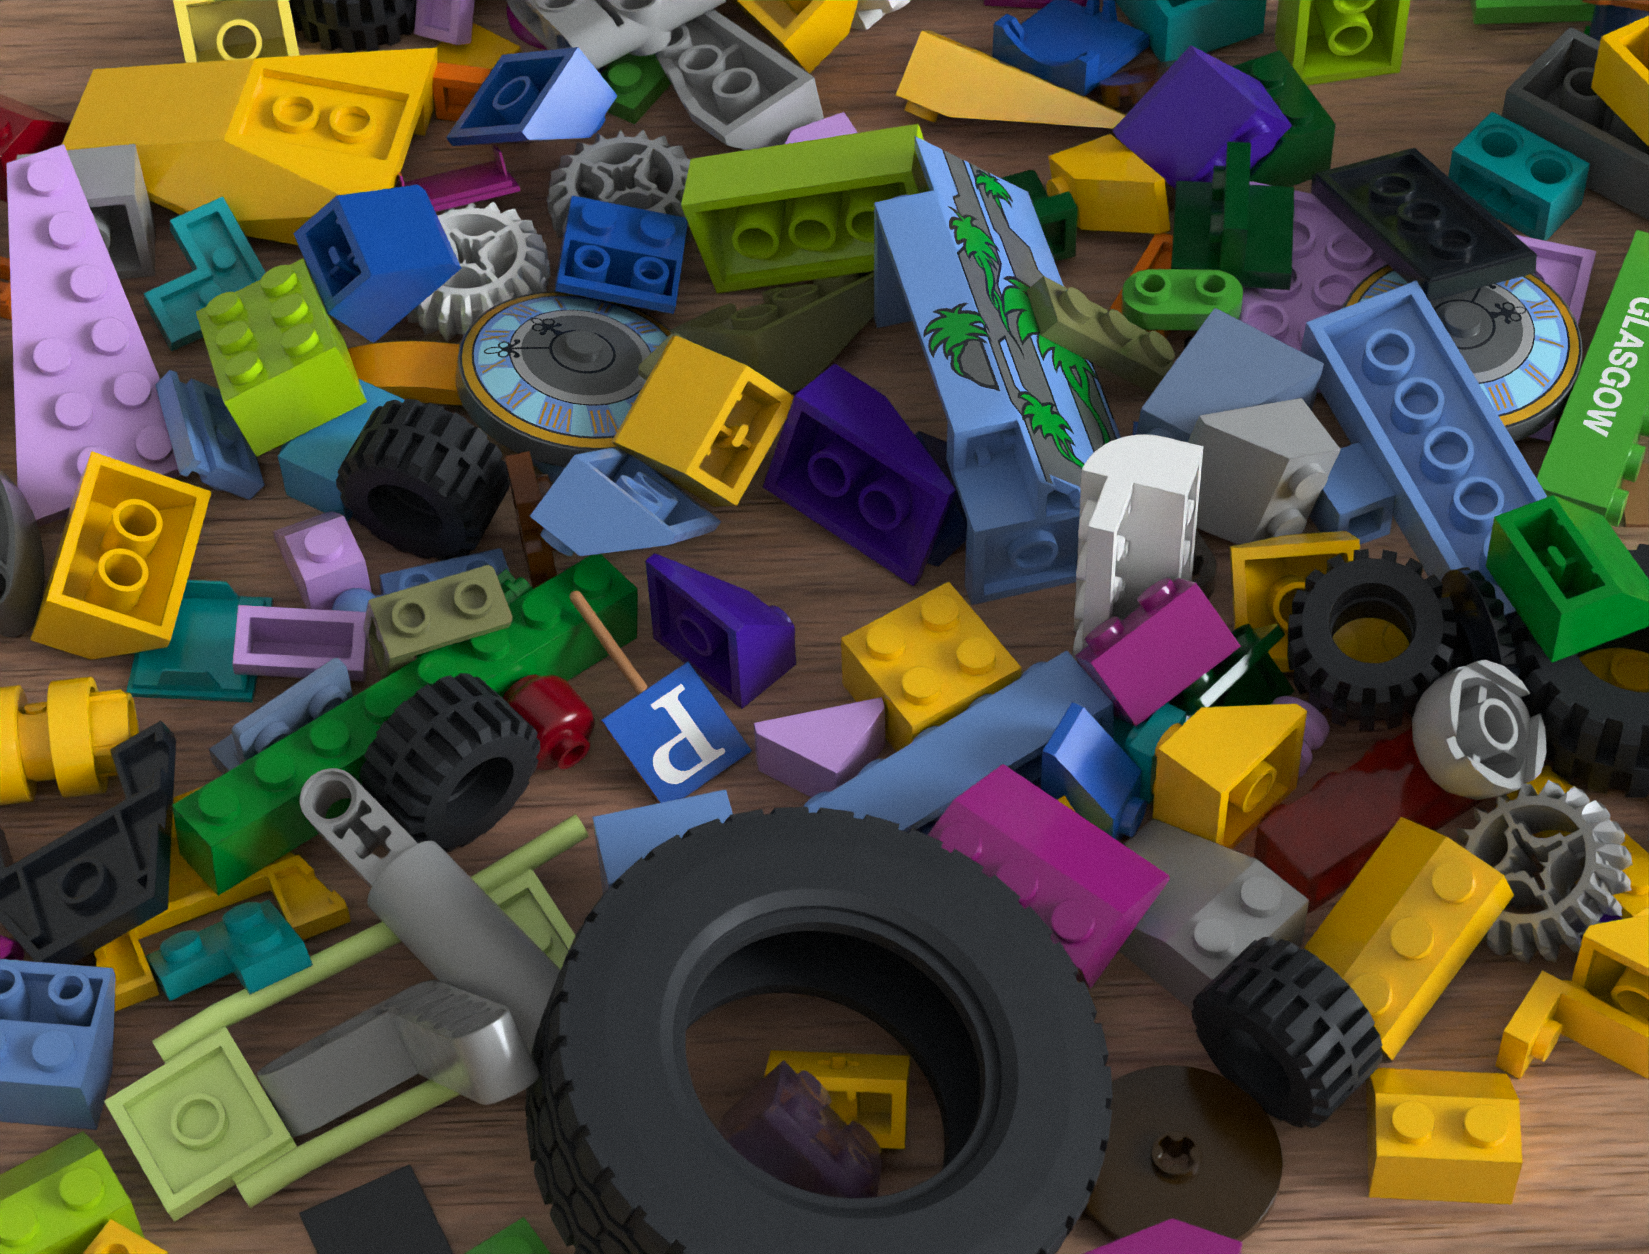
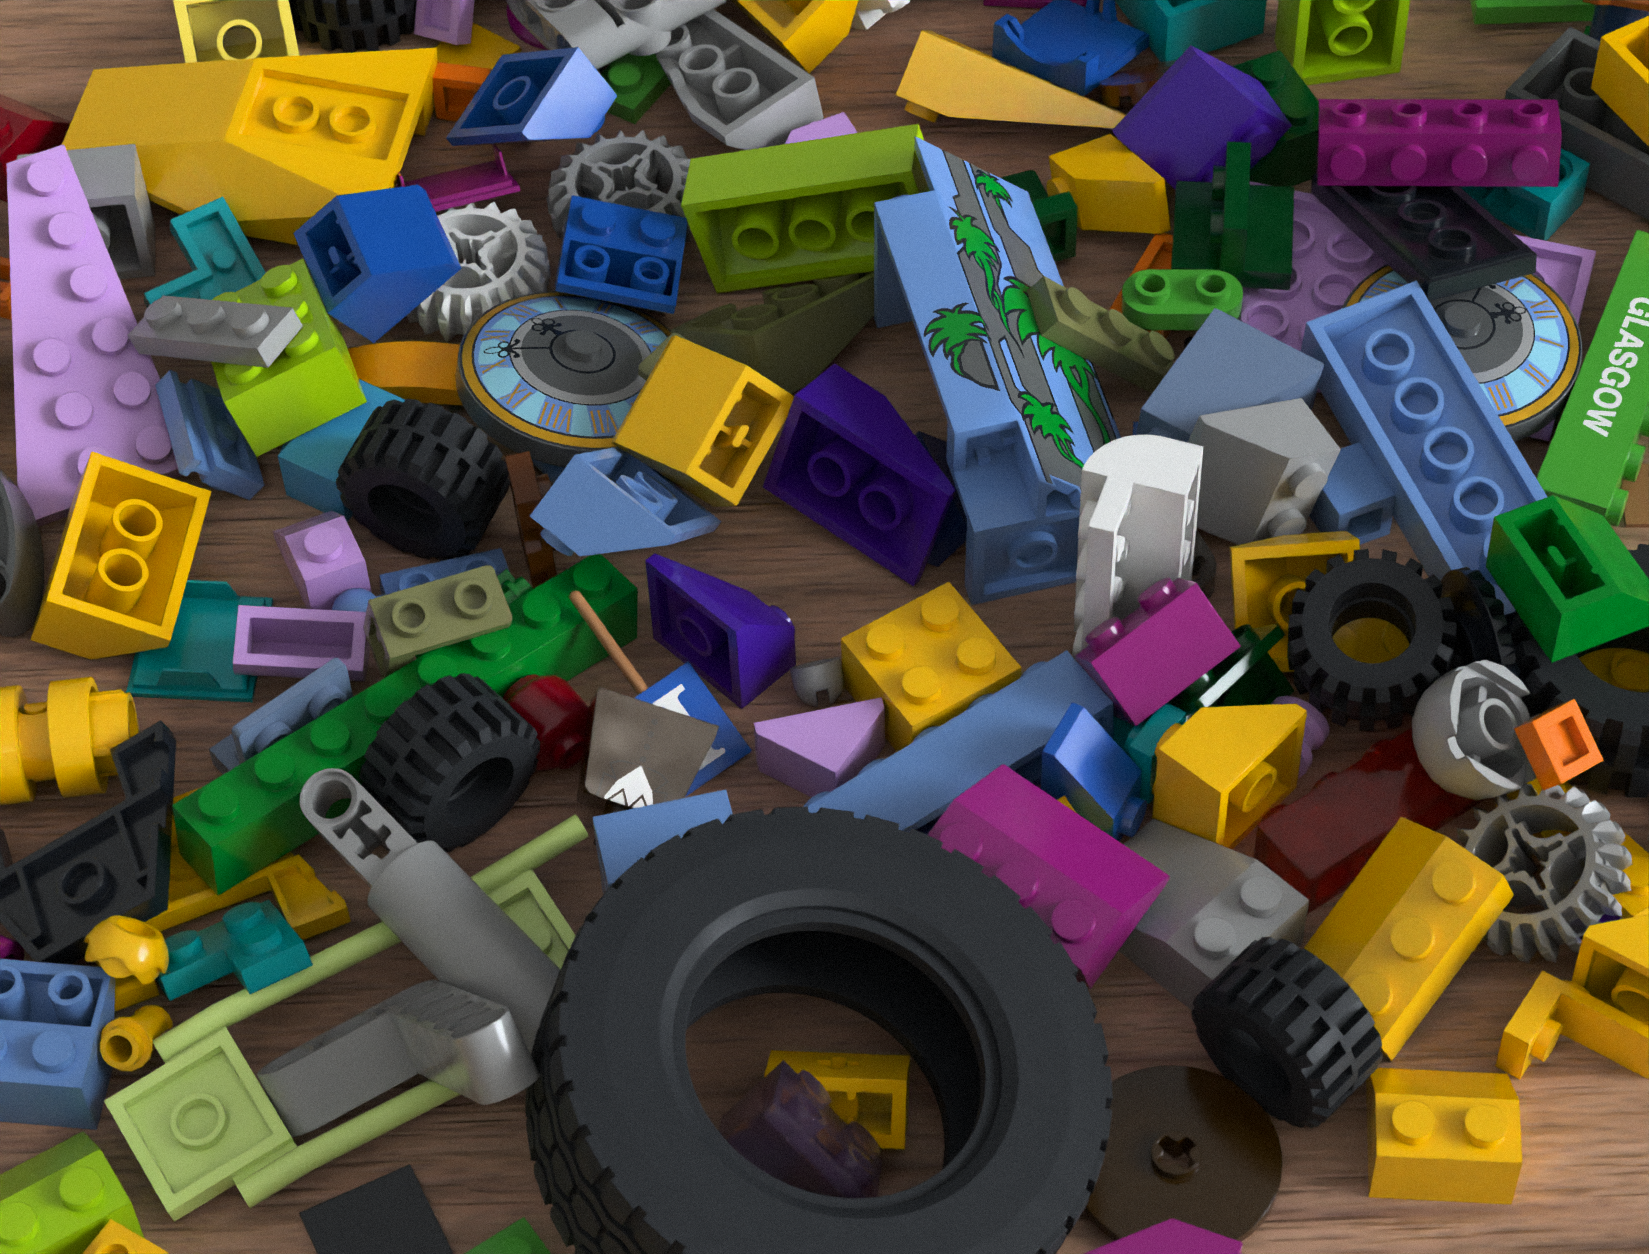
(128, 948): none -> yellow plate
(129, 1040): none -> yellow pin
(215, 331): none -> light grey plate
(638, 753): none -> dark brown torso
(818, 676): none -> light grey hinge
(1438, 142): none -> magenta brick
(1558, 744): none -> orange plate

